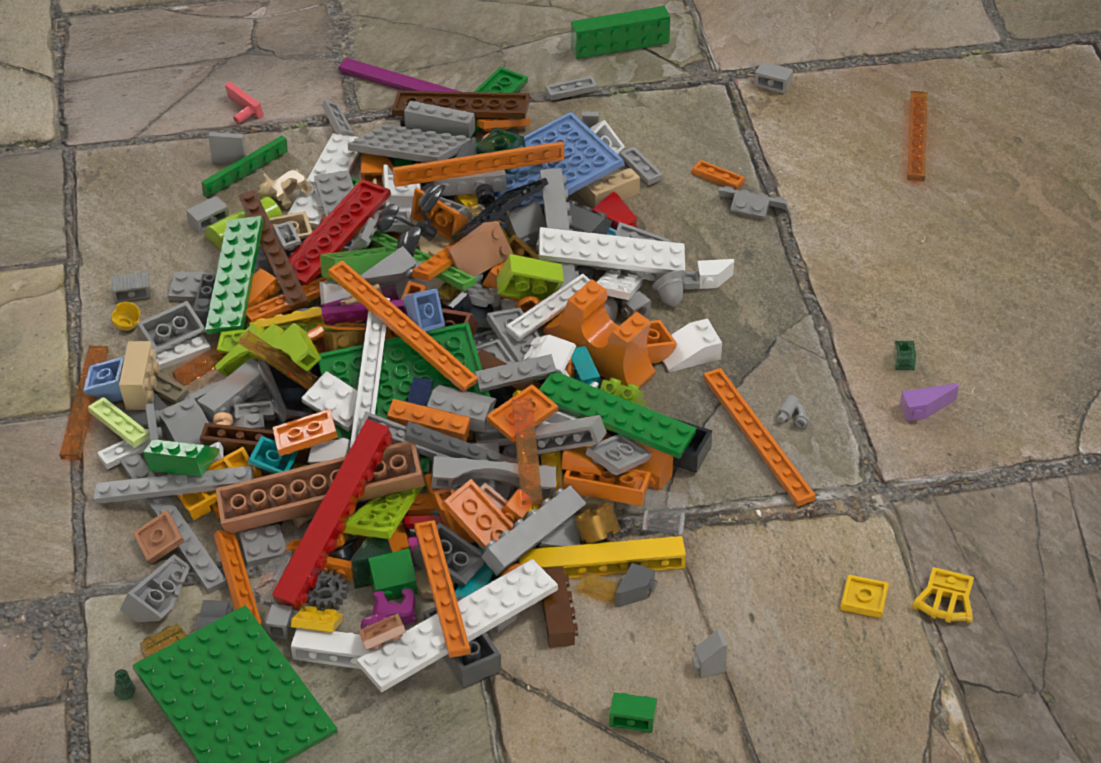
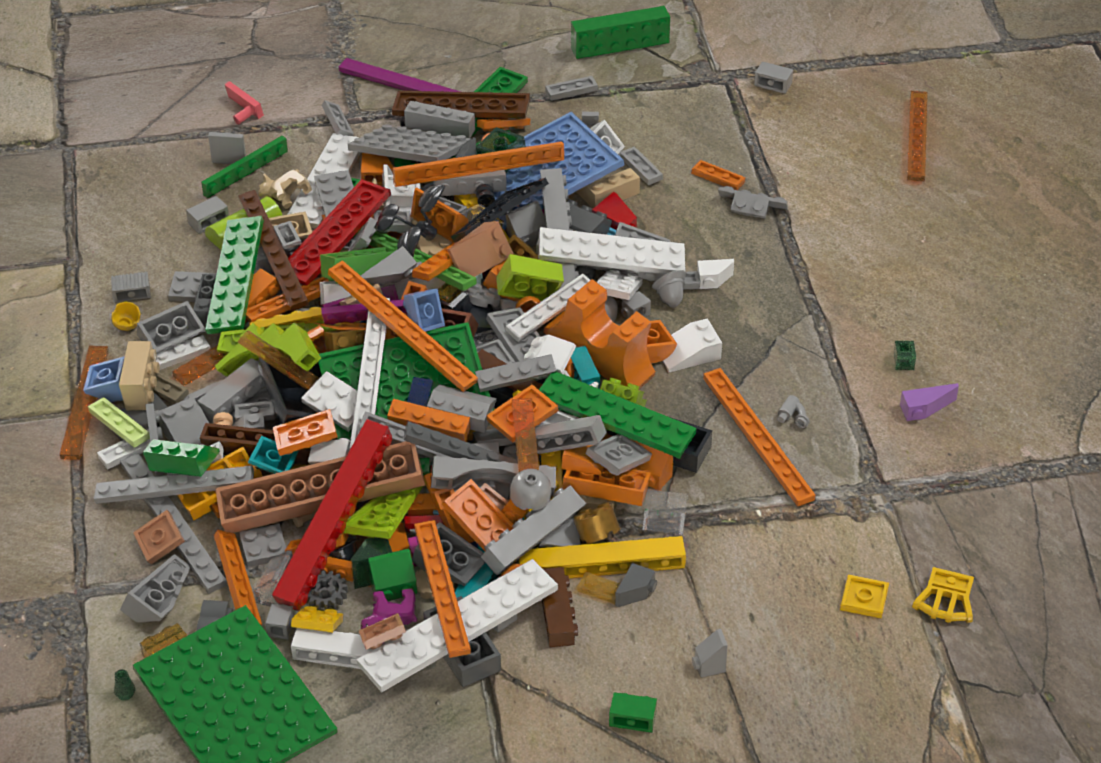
(530, 489): none -> light grey cylinder

